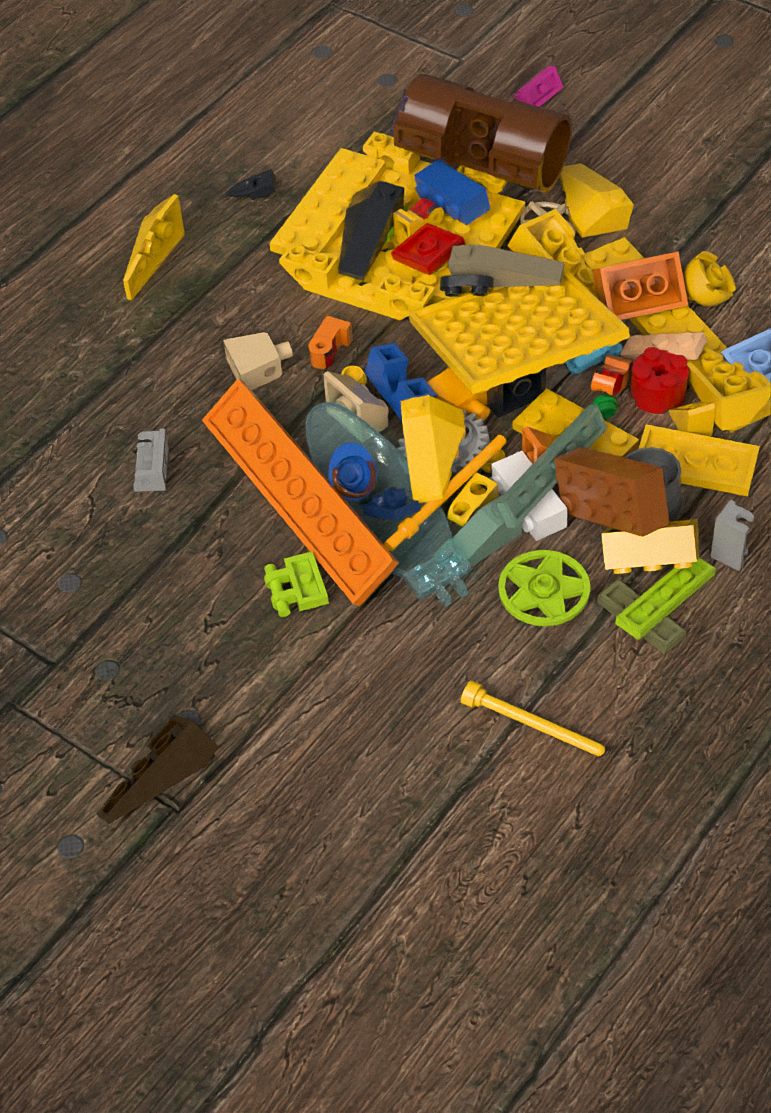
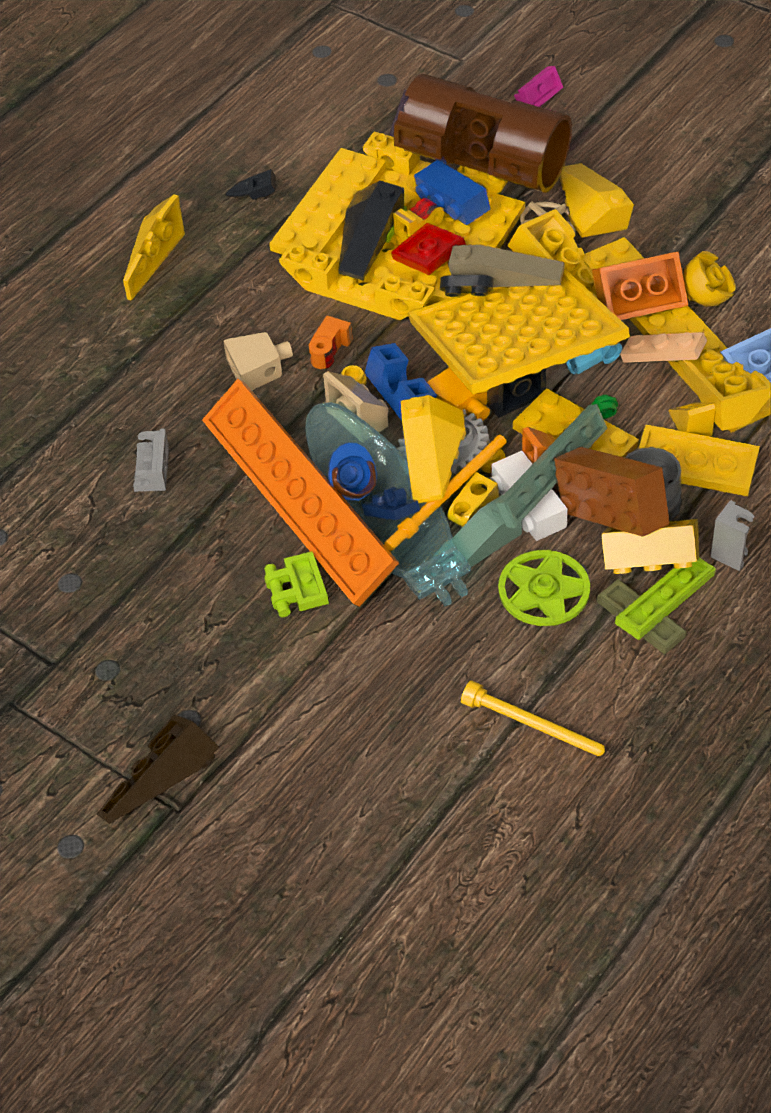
(612, 376): orange leg -> none
(659, 380): red brick -> none

